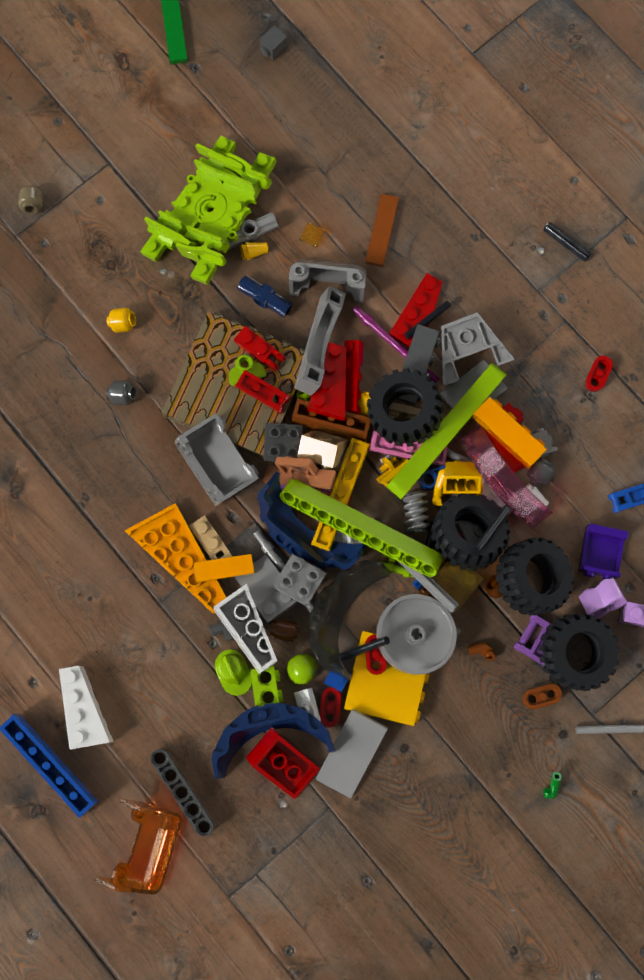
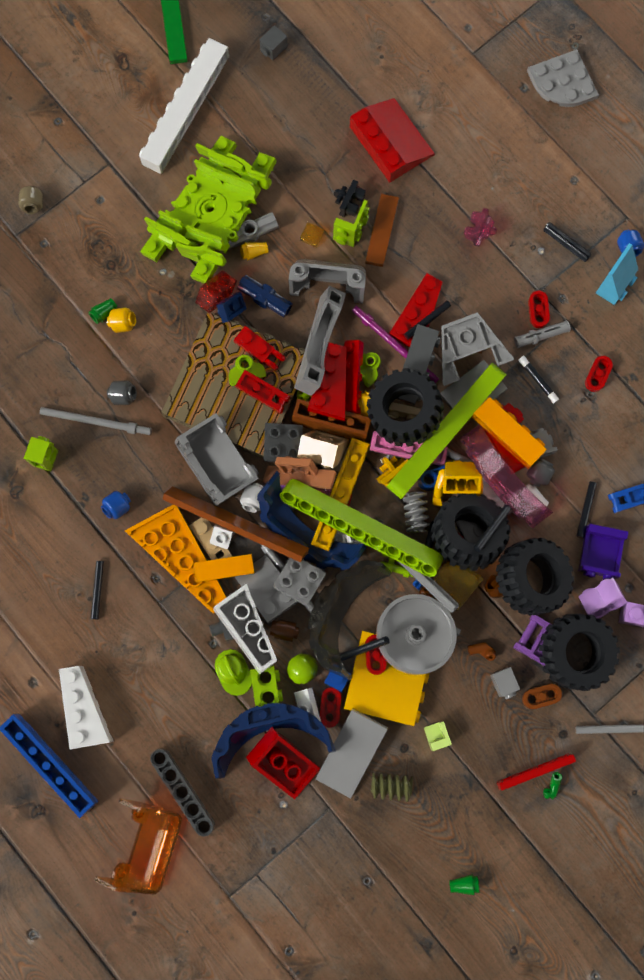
(41, 453): none -> lime brick
(97, 590): none -> black bar
(101, 311): none -> green cone
(115, 505): none -> blue head
(131, 428): none -> light grey bar
(184, 105): none -> white brick
(215, 291): none -> clear red brick
(221, 537): none -> white bracket
(231, 307): none -> dark blue plate
(236, 524): none -> dark orange tile
(249, 498): none -> white head
(347, 206): none -> black hips
(349, 233): none -> lime bracket
(369, 371): none -> lime plate
(390, 138): none -> red slope
(391, 787): none -> olive piece
(437, 736): none -> yellowish green panel
(465, 885): none -> green cone
(483, 227): none -> clear pink hips
(505, 683): none -> light grey brick
(535, 771): none -> red tile
(538, 379): none -> black bar
(539, 310): none -> red plate
(541, 334): none -> light grey pin
(563, 80): none -> light grey plate
(586, 509): none -> black bar
(619, 277): none -> medium azure slope
(632, 237): none -> blue head

